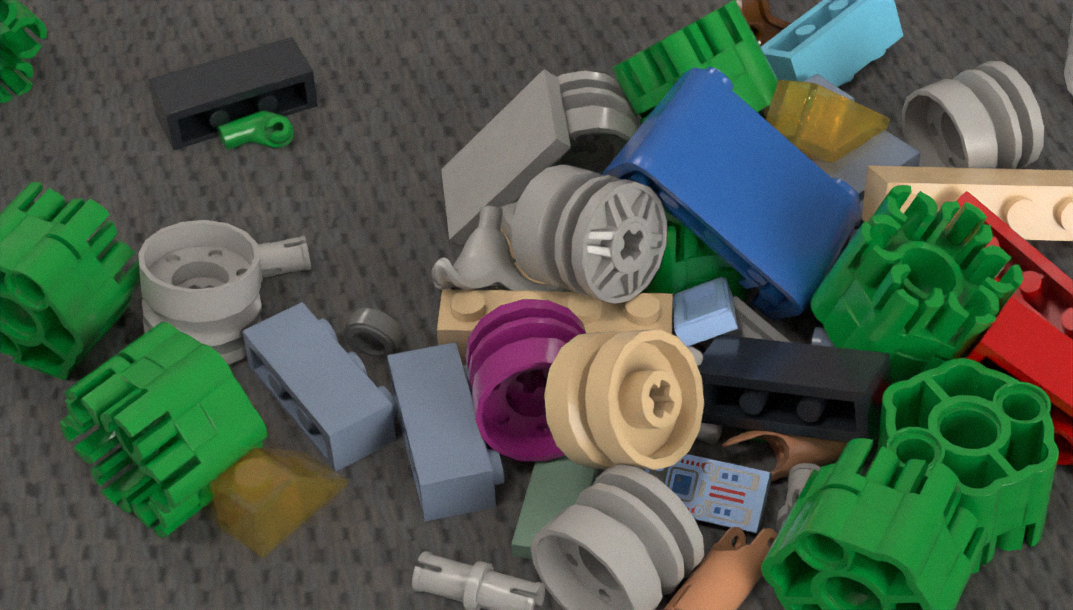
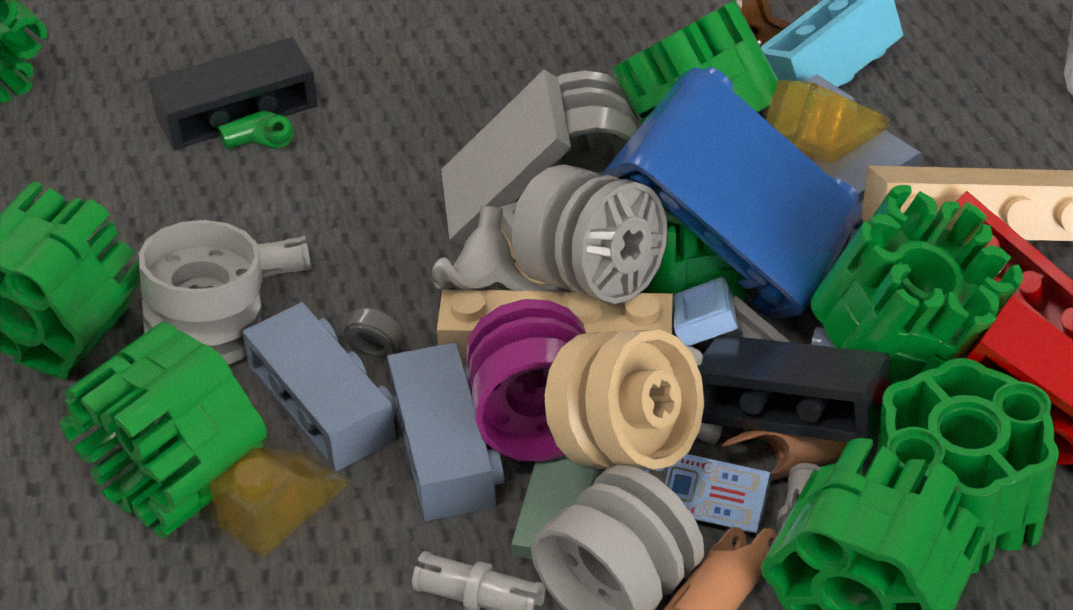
(975, 120): light grey wheel -> none

